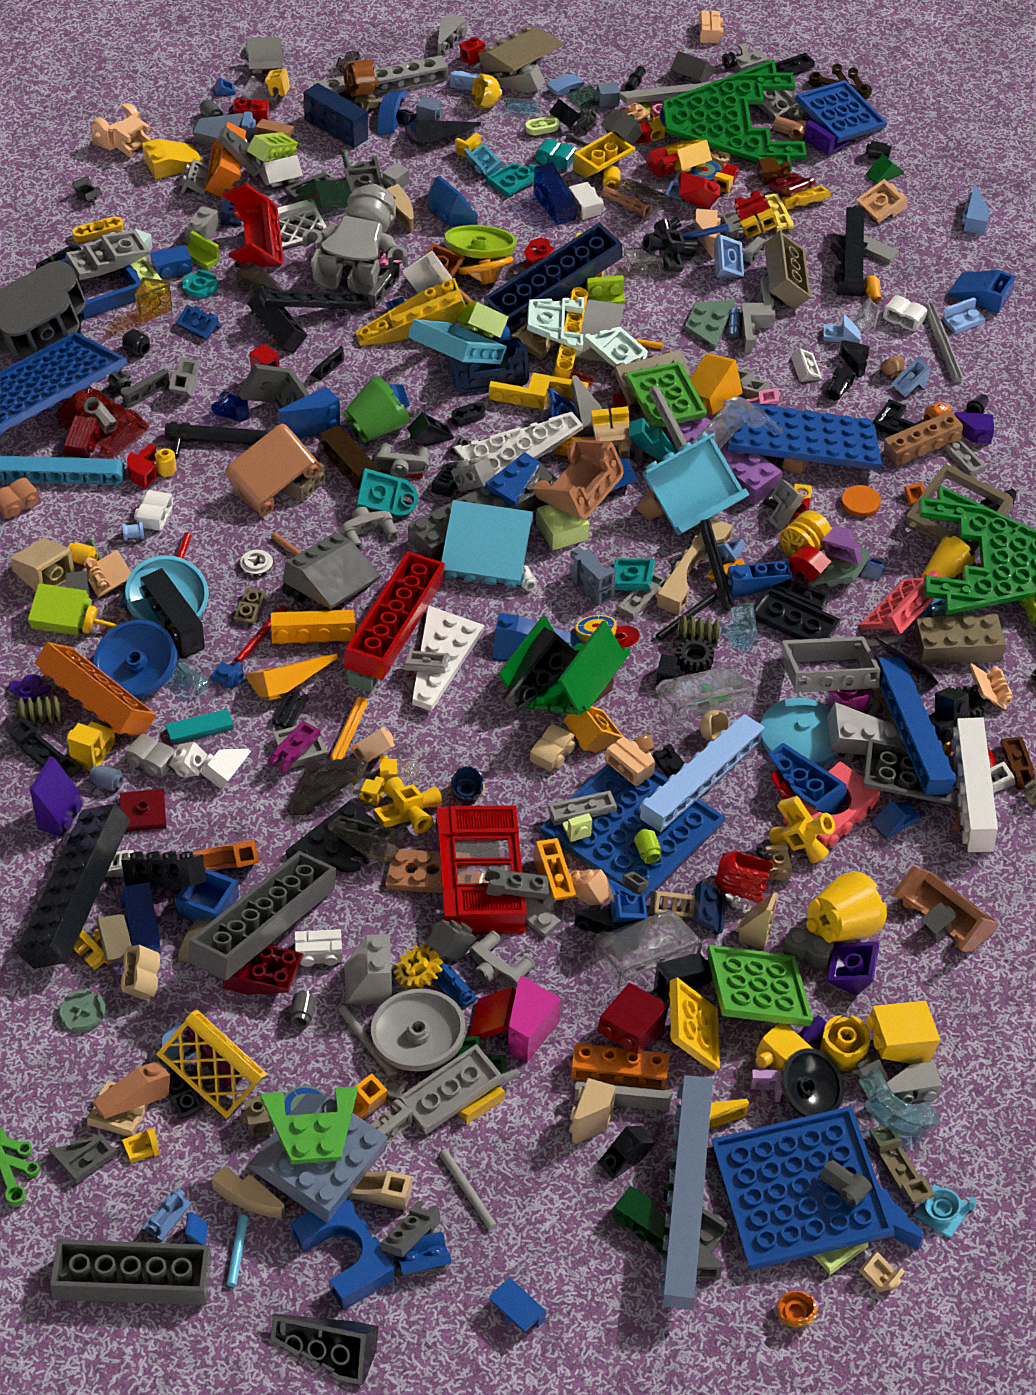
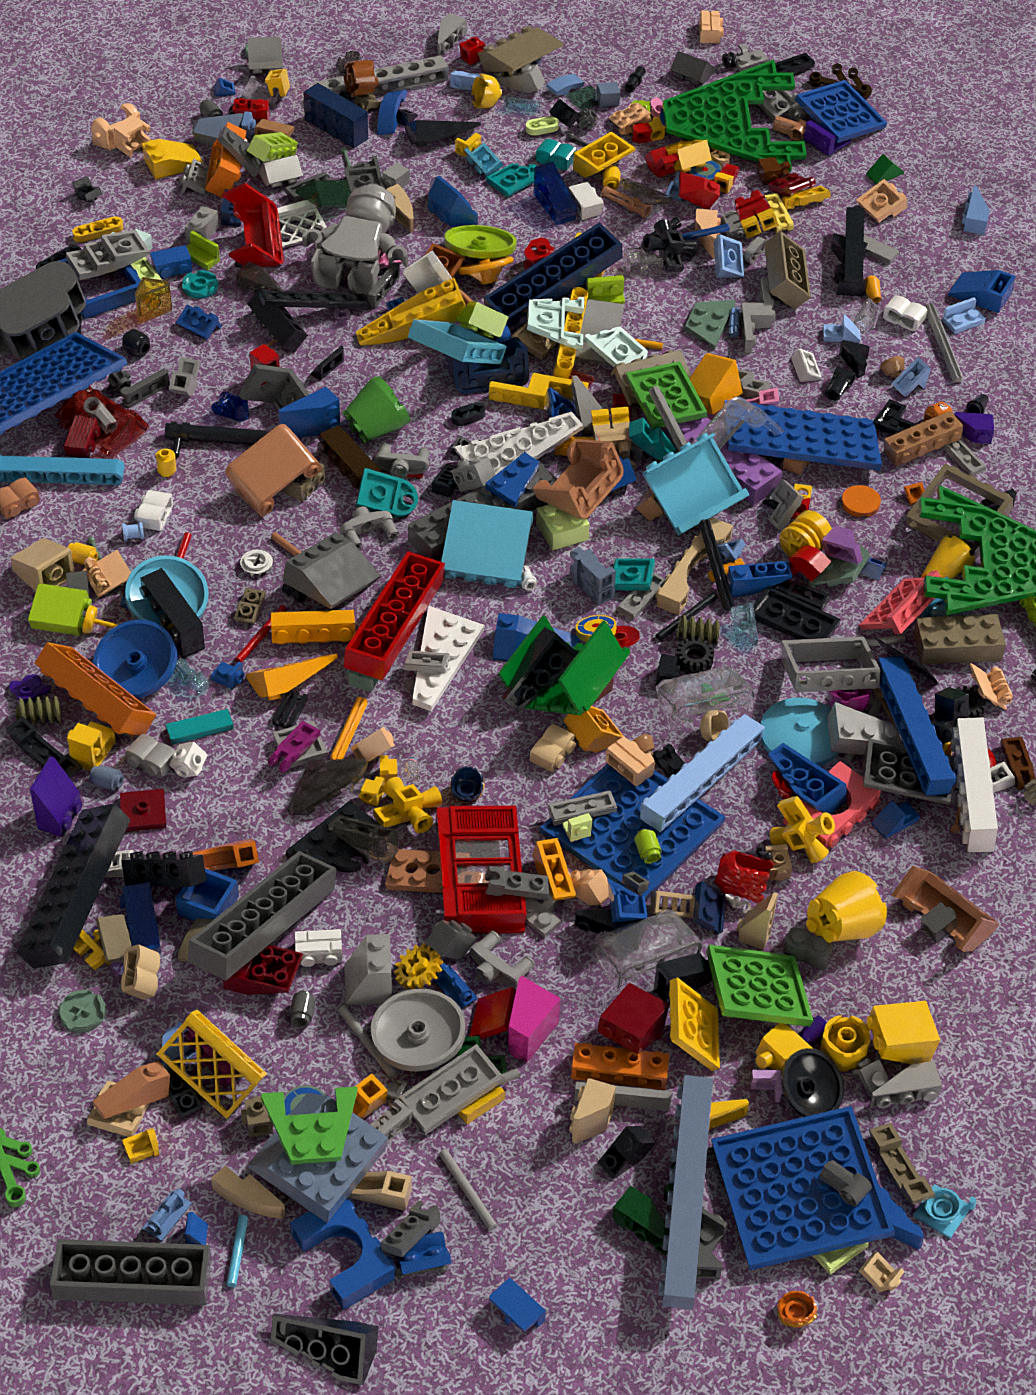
(83, 1156): dark grey wing -> none
(142, 467): red brick -> none
(223, 765): white slope -> none
(400, 393): blue slope -> none
(429, 109): sand blue brick -> none
(429, 431): black slope -> none
(622, 125): dark grey brick -> none
(656, 94): light grey tile -> none
(853, 965): dark purple slope -> none
(877, 148): black brick -> none
(894, 1113): clear light blue arch -> none

